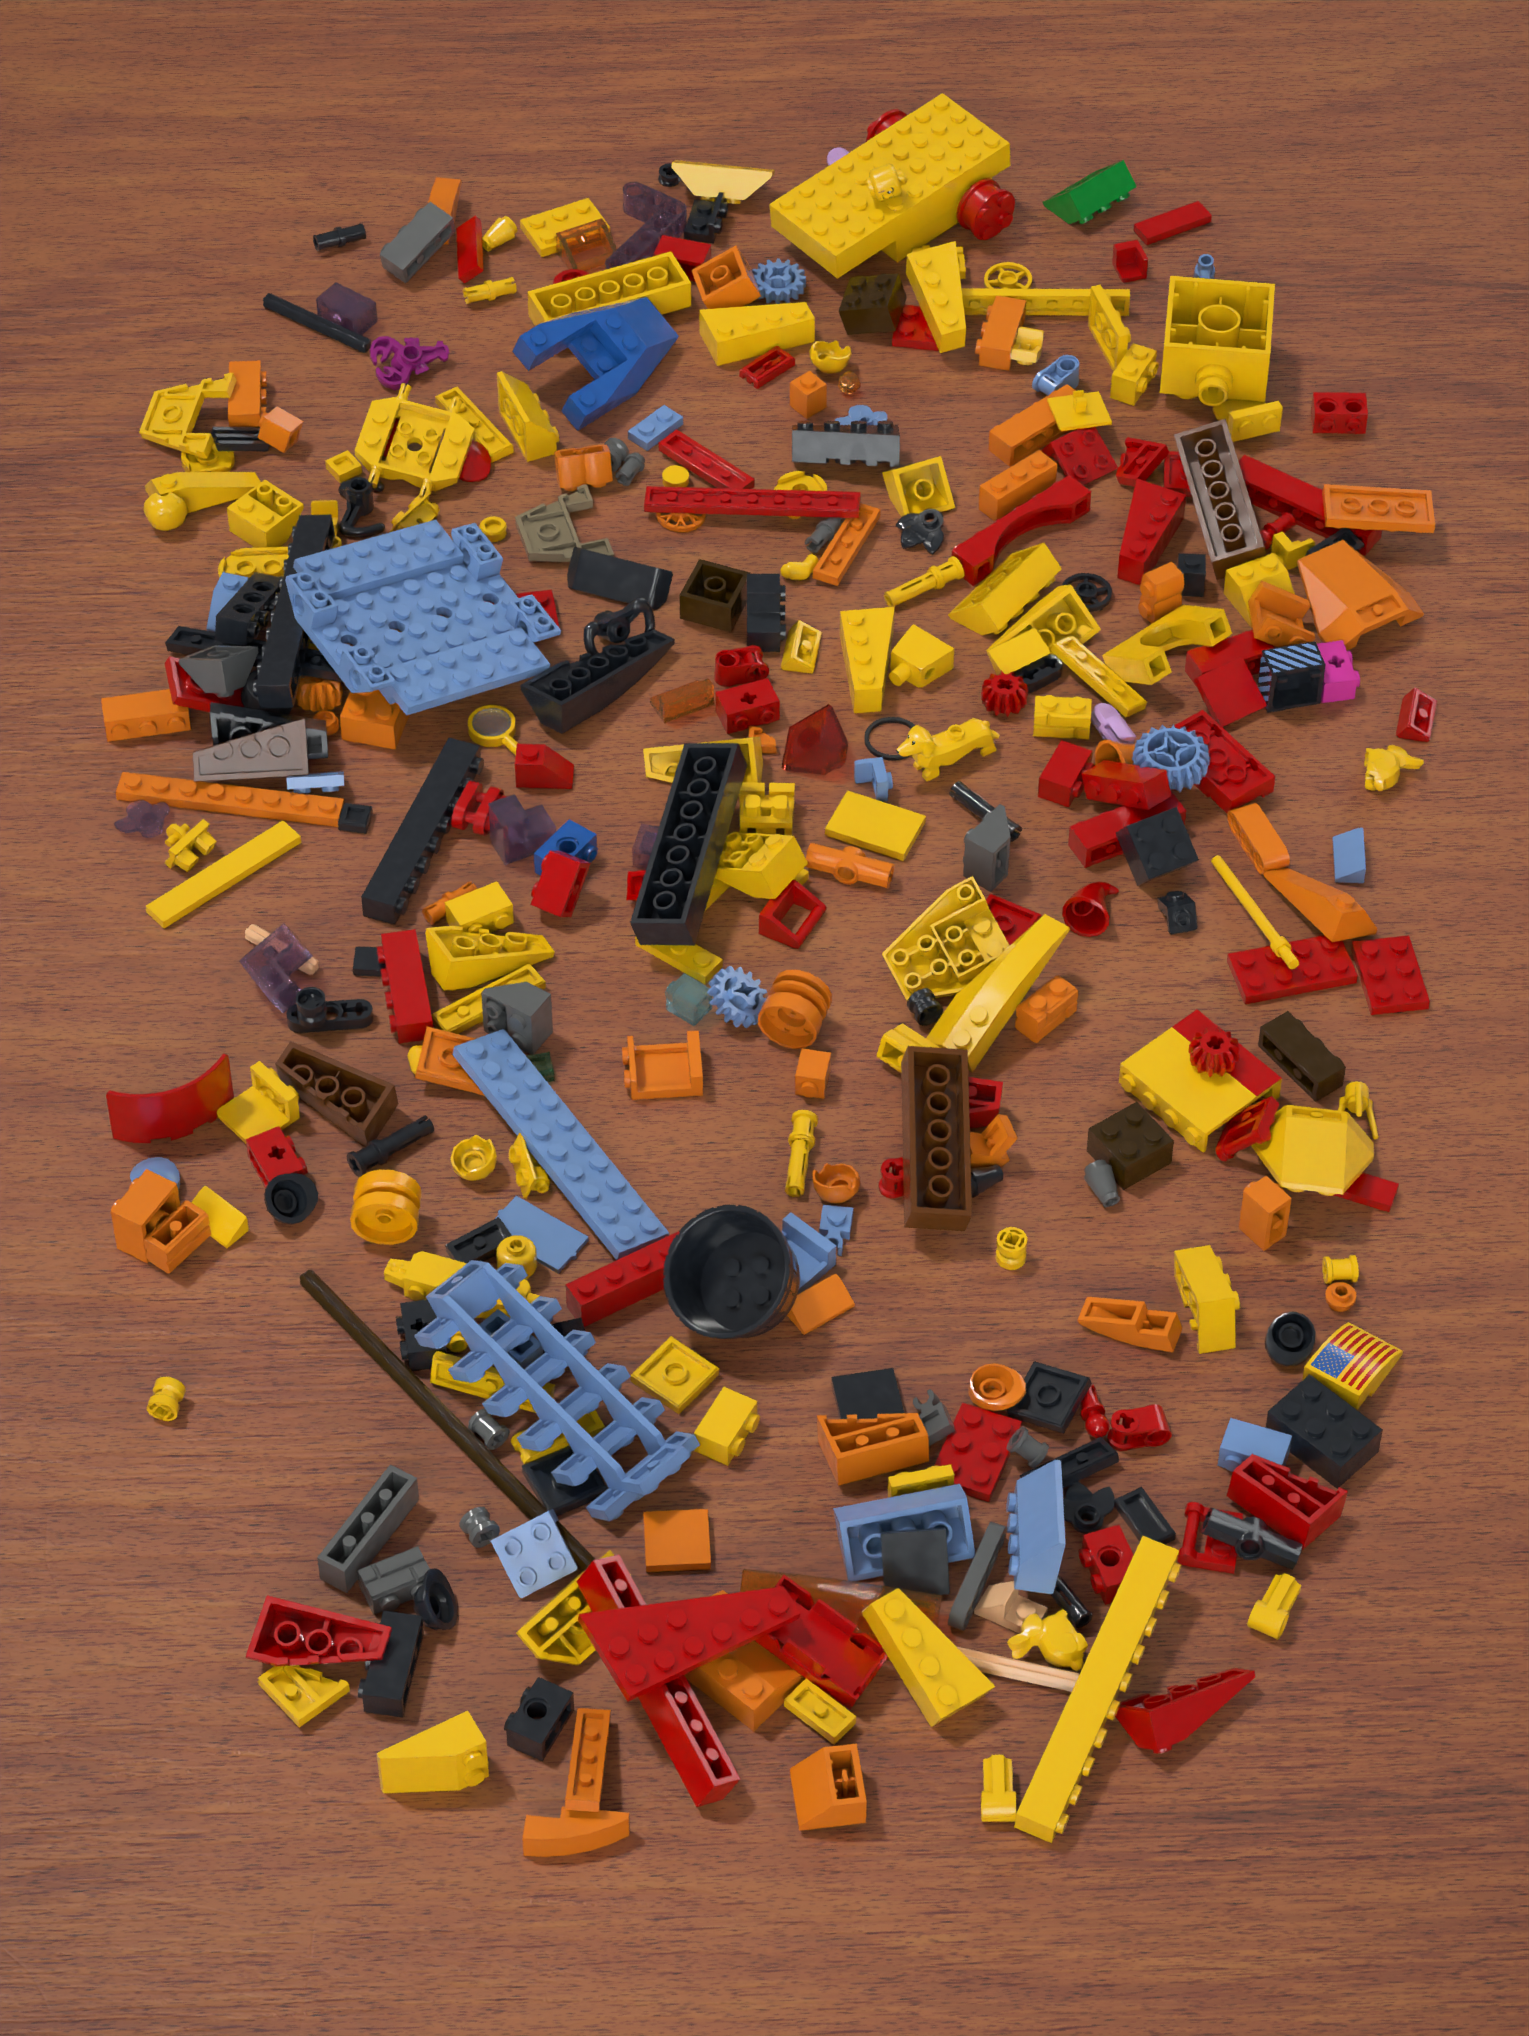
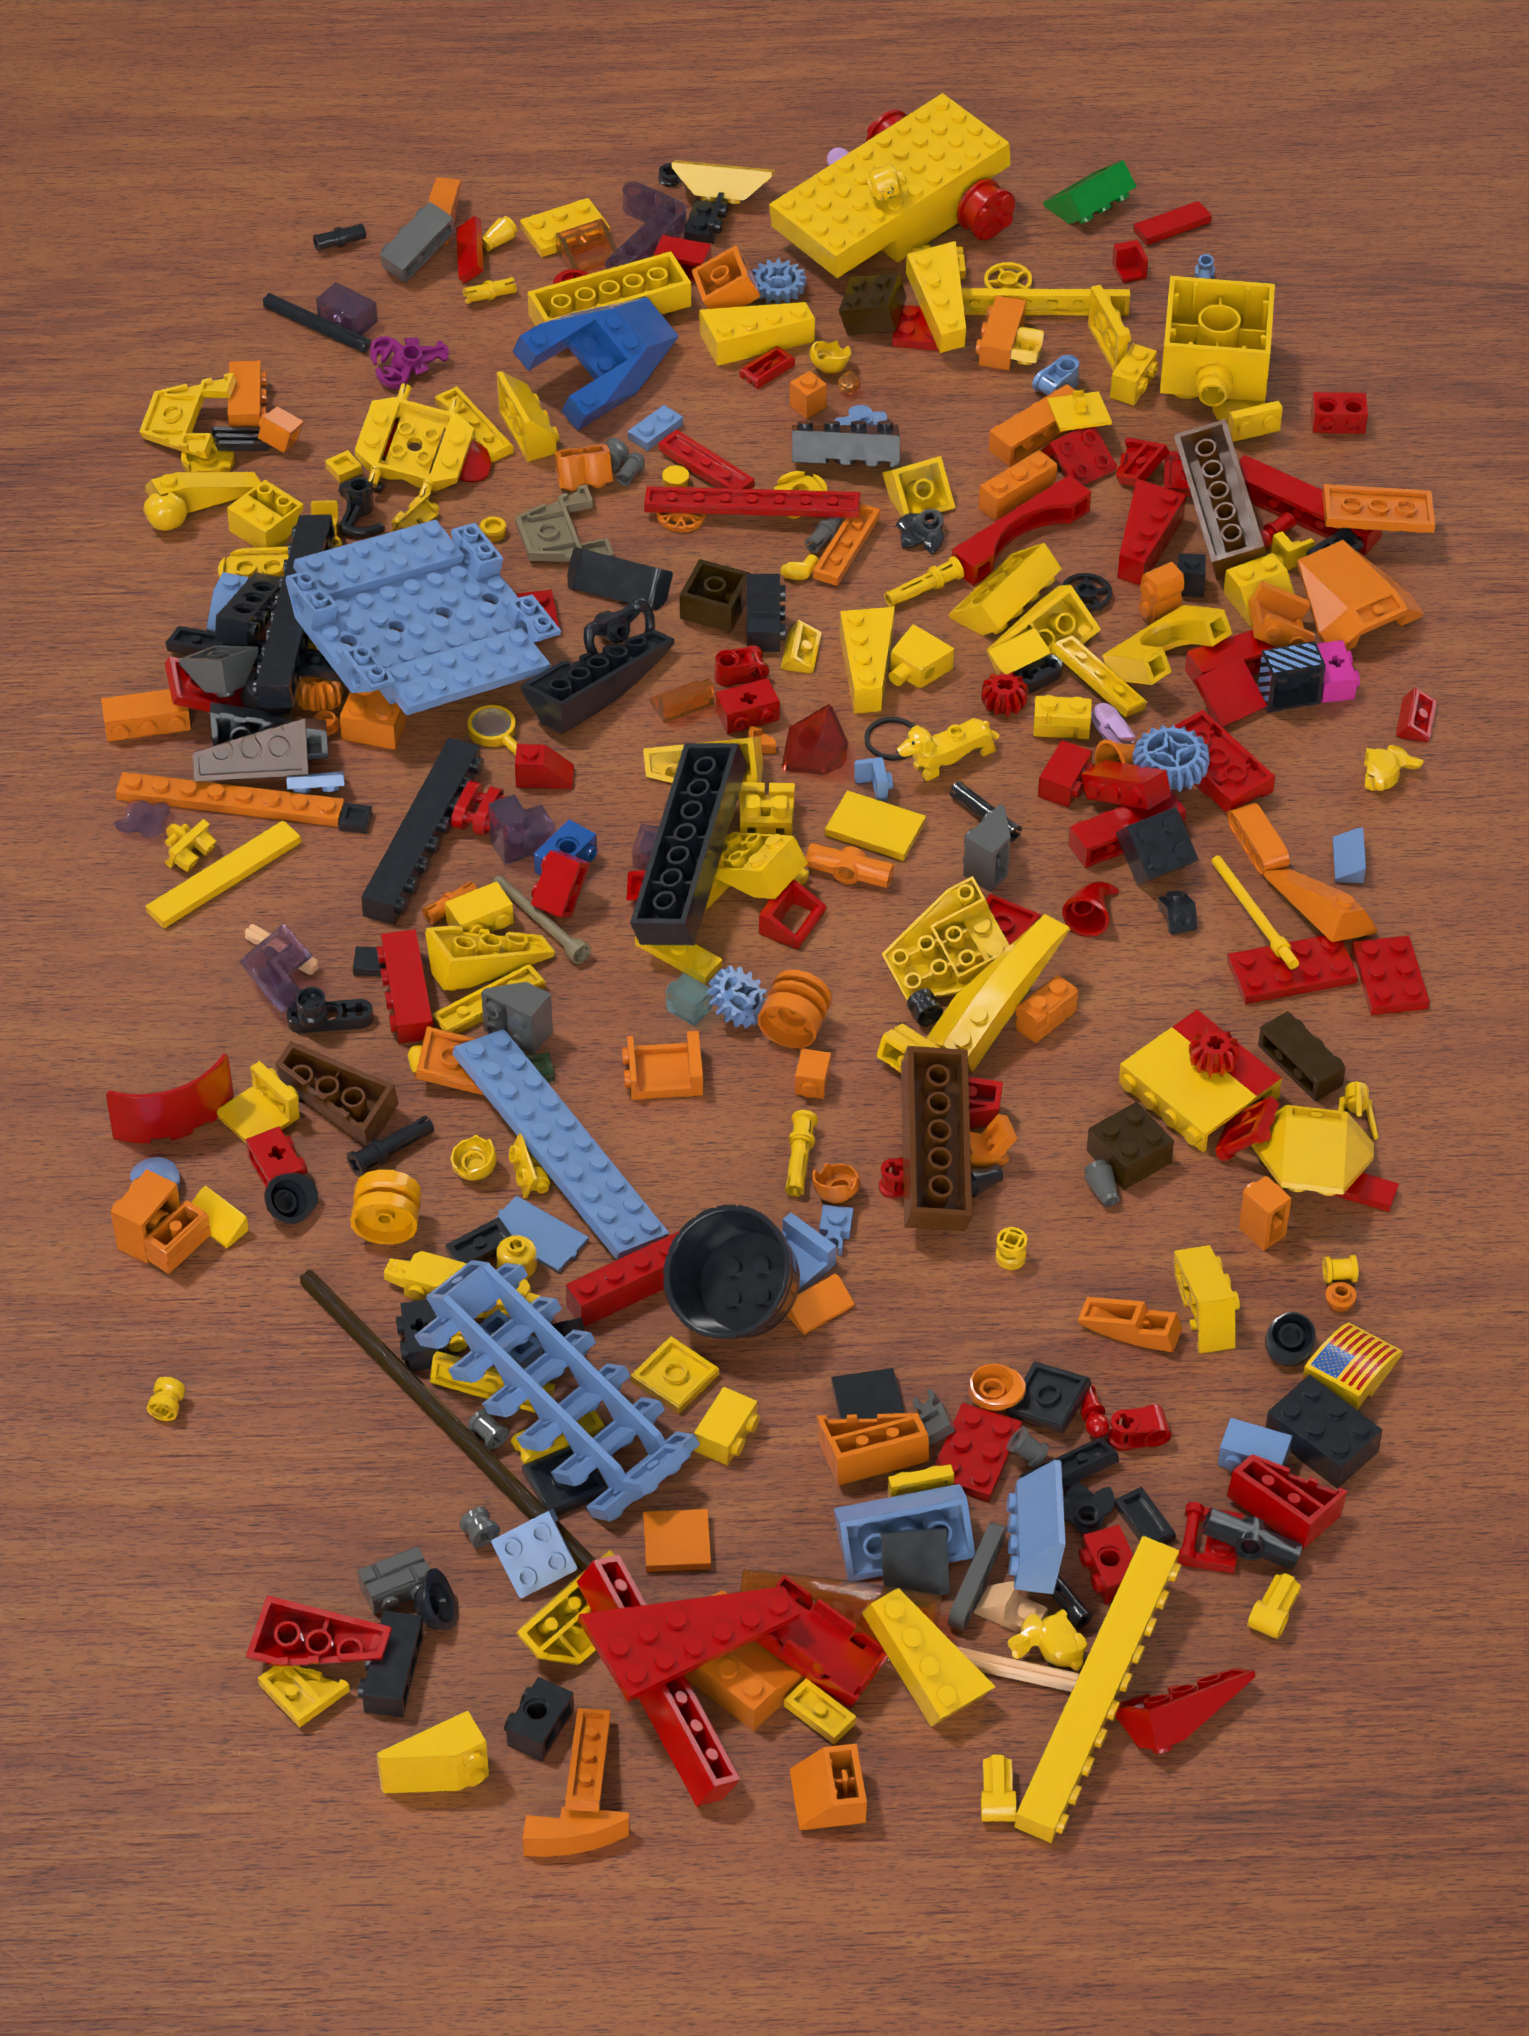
(368, 1528): dark grey brick -> none
(575, 948): none -> dark tan piece

